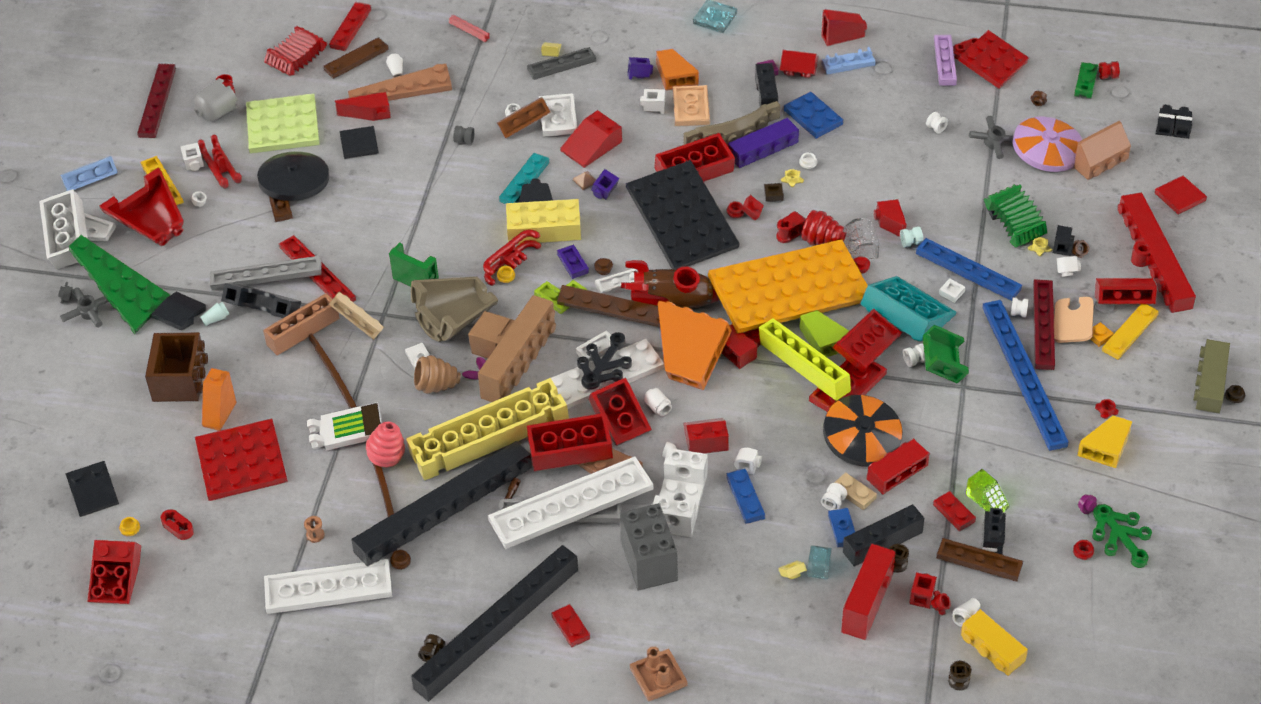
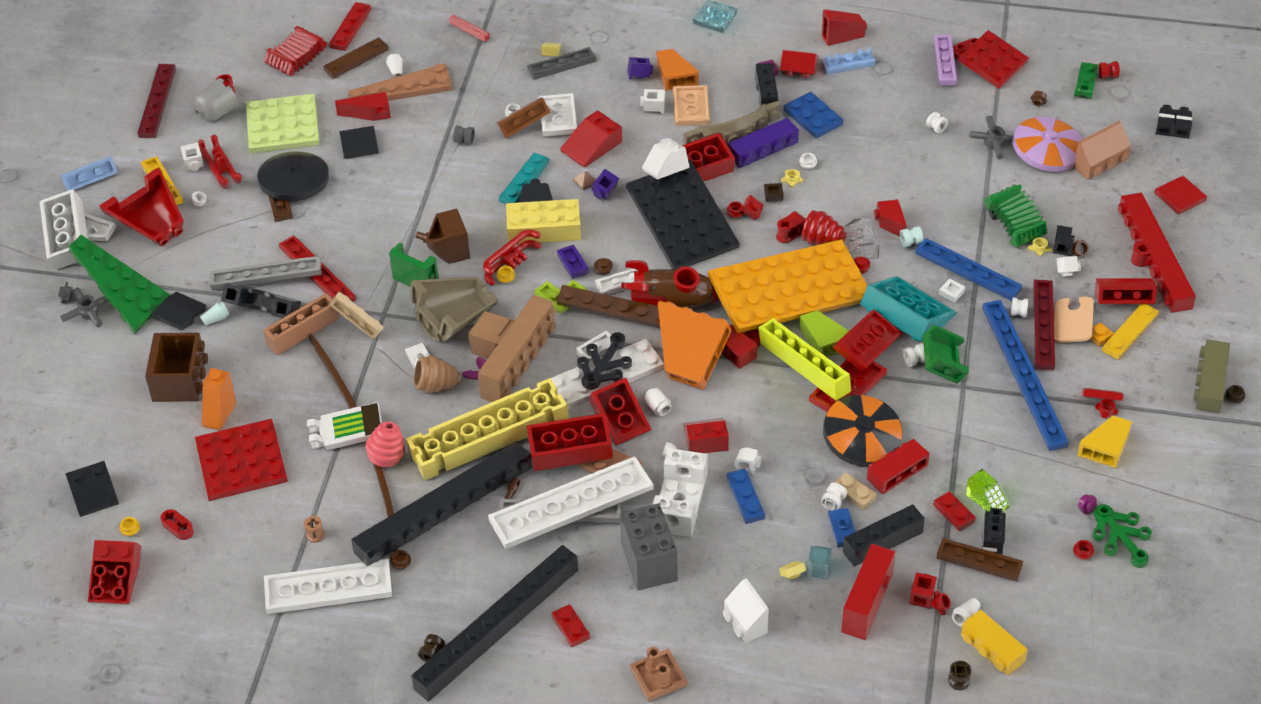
(447, 237): none -> reddish brown piece
(666, 159): none -> white slope
(746, 612): none -> white slope
(901, 557): dark brown wheel -> none
(1104, 394): none -> red tile

